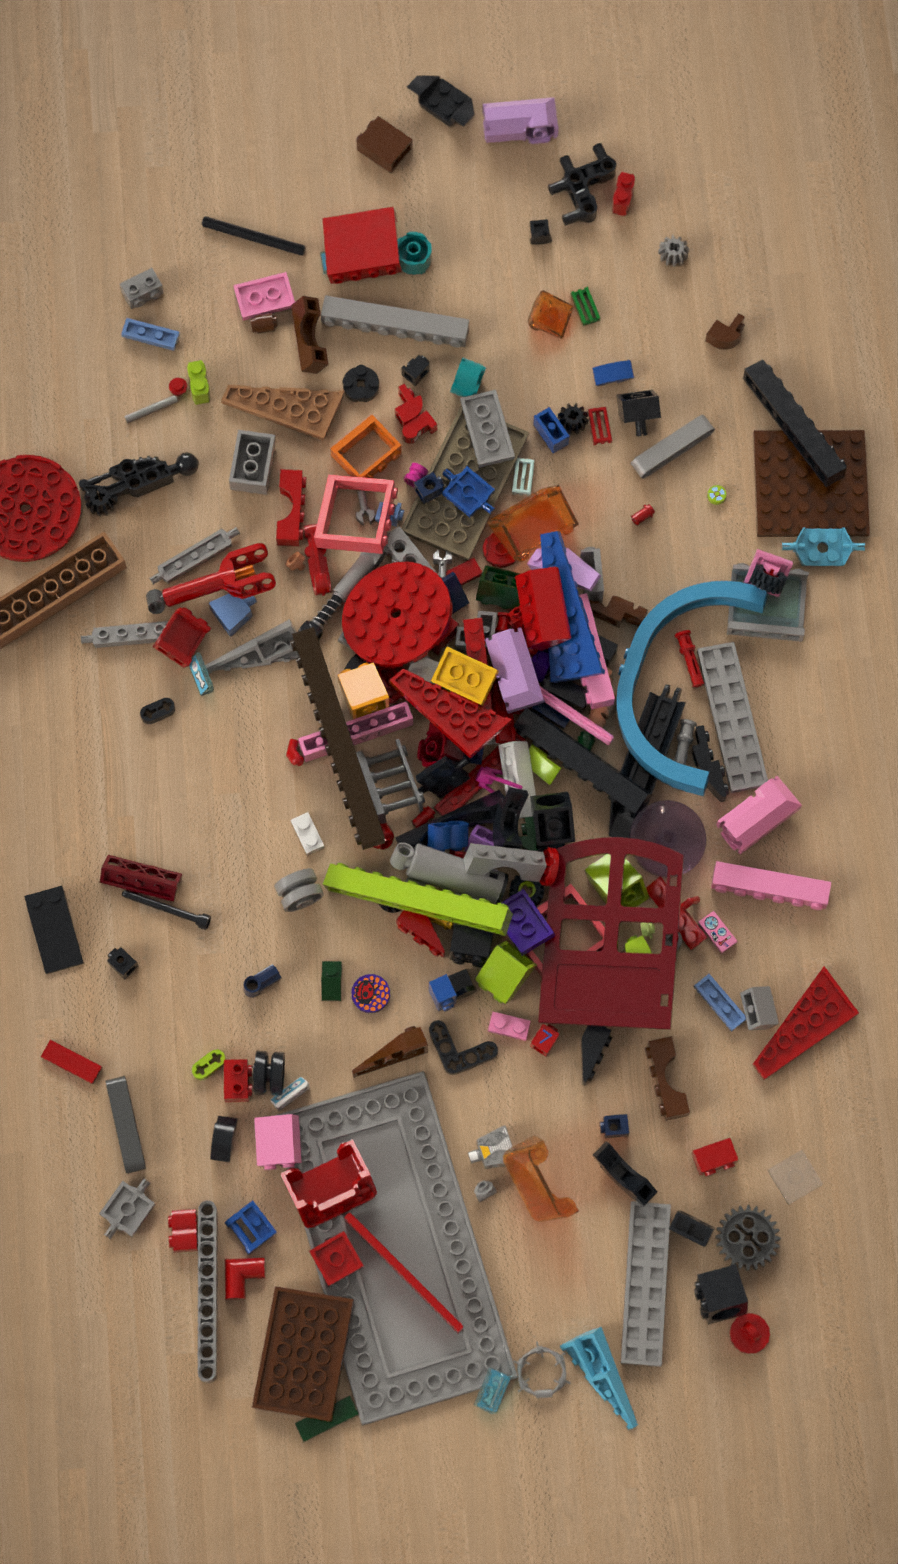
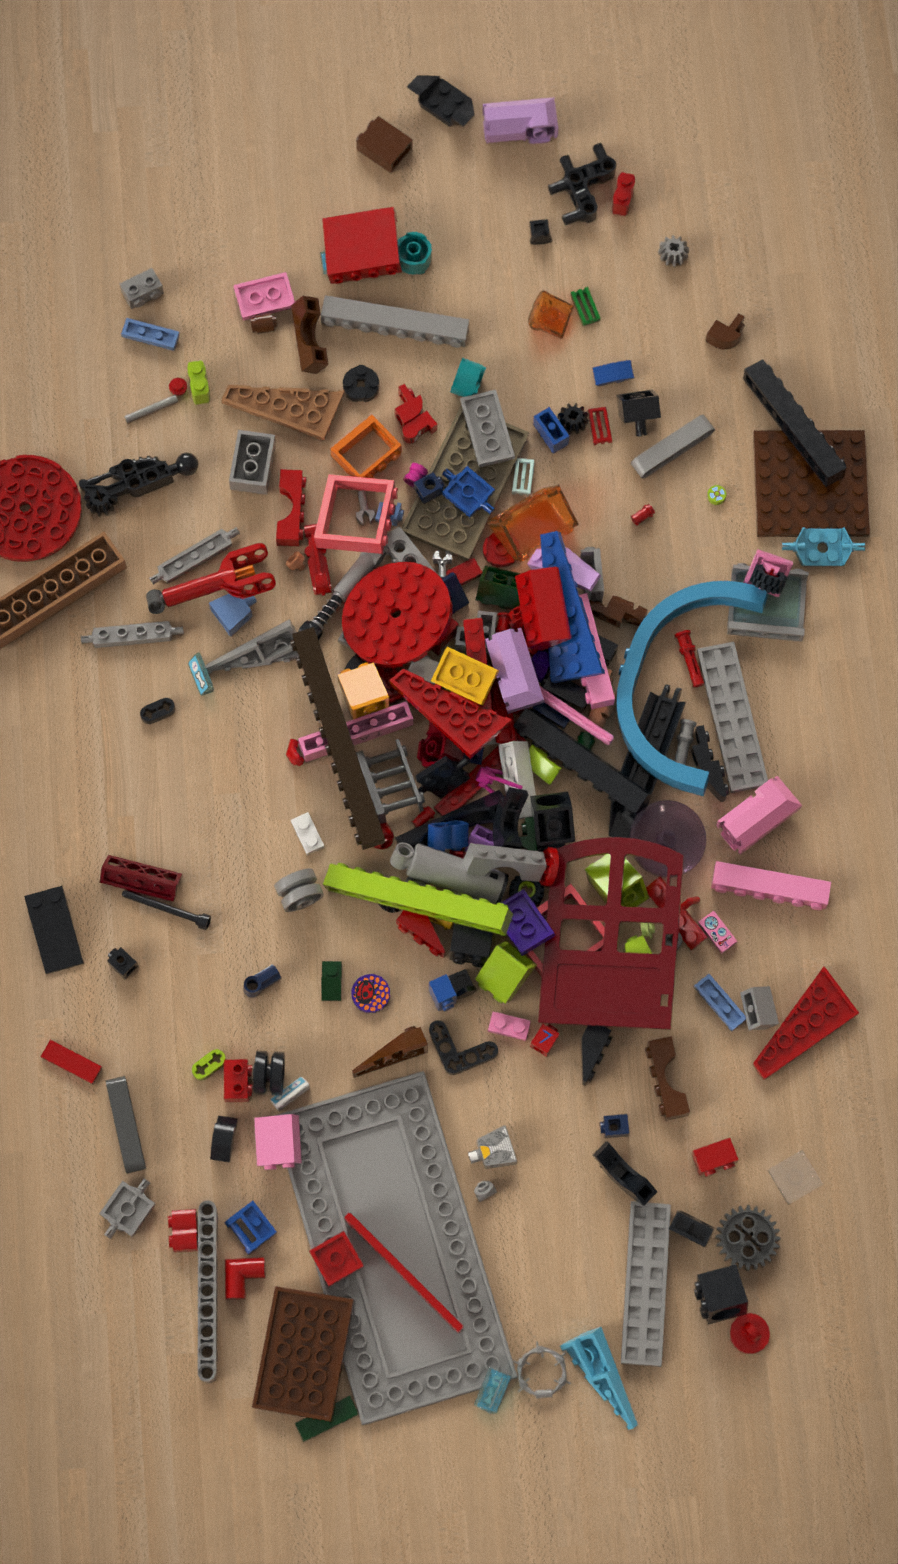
(181, 636): red panel -> none
(253, 235): black axle -> none
(330, 1187): red windscreen -> none
(416, 369): black brick -> none
(523, 1168): clear orange windscreen -> none

